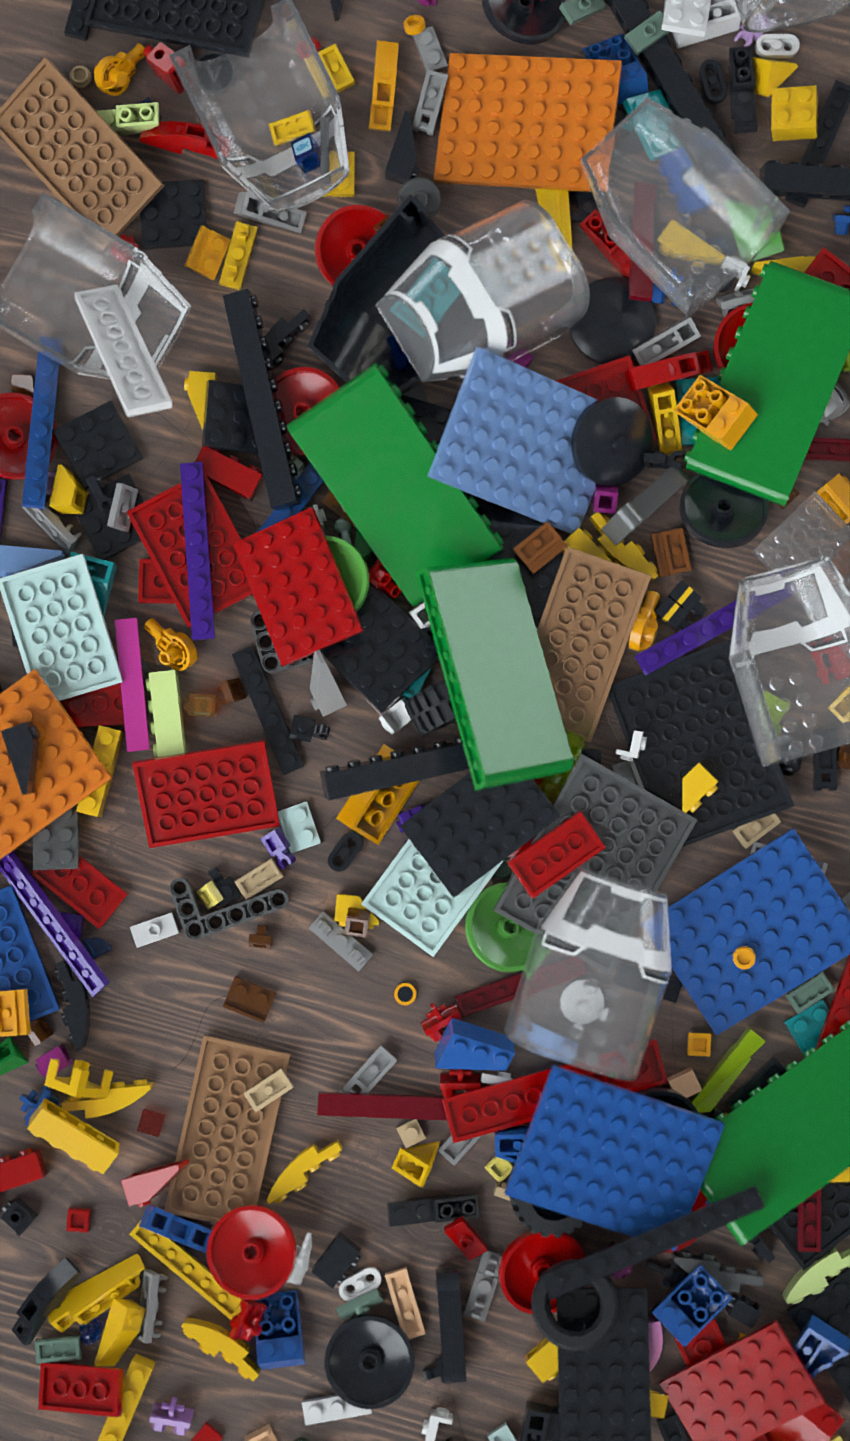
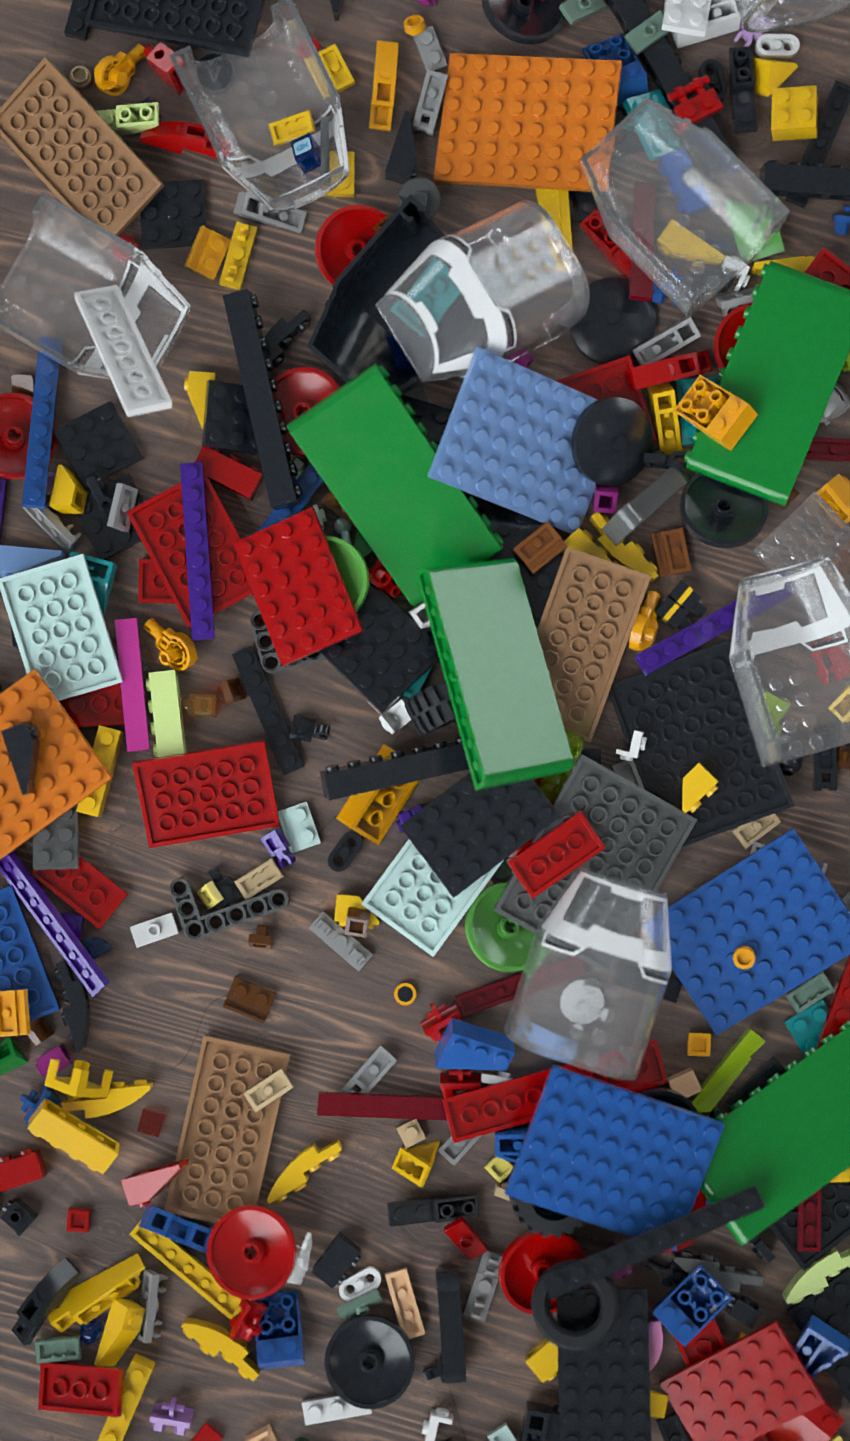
(324, 688): light grey slope -> none
(698, 107): none -> red plate

